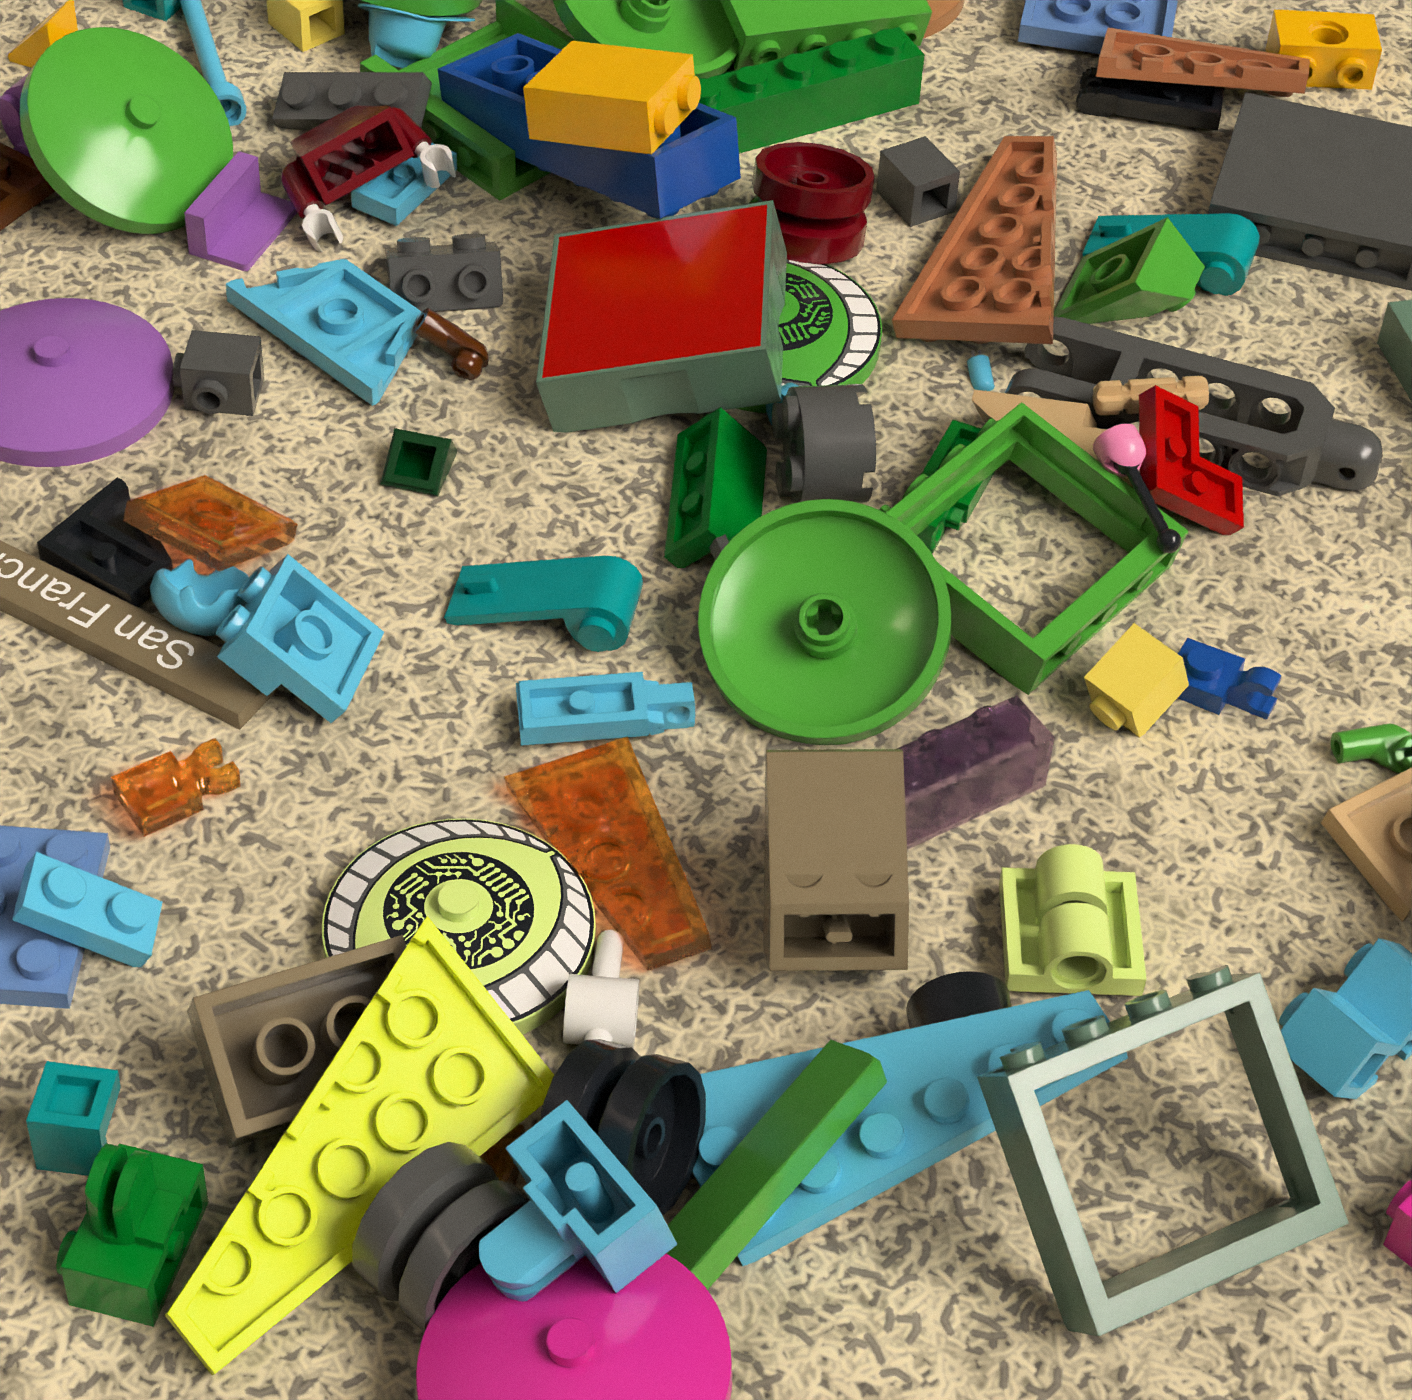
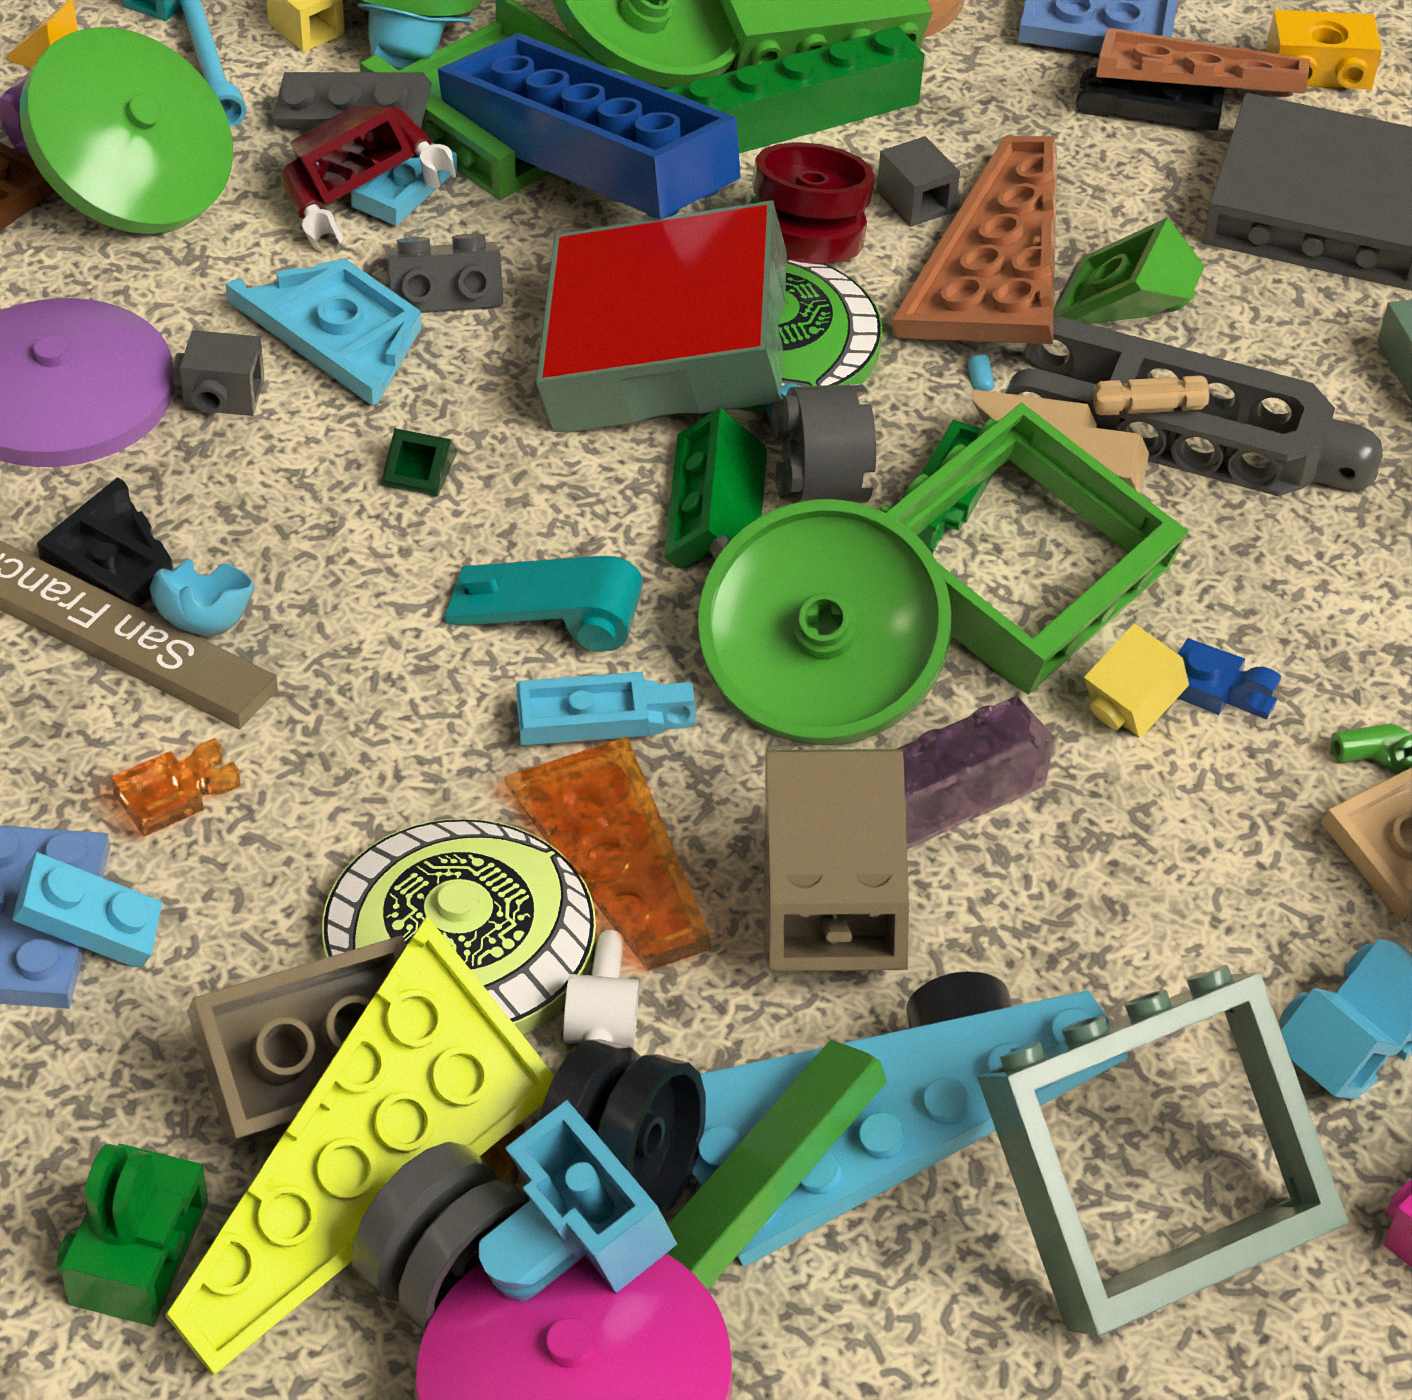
(71, 1116): teal panel -> none
(210, 522): clear orange plate -> none
(233, 218): medium lavender panel -> none
(298, 637): medium azure plate -> none
(467, 351): reddish brown arm -> none
(611, 97): yellow brick -> none
(1071, 926): yellowish green plate -> none
(1122, 453): hinge -> none
(1176, 471): red plate -> none
(1220, 241): teal door -> none

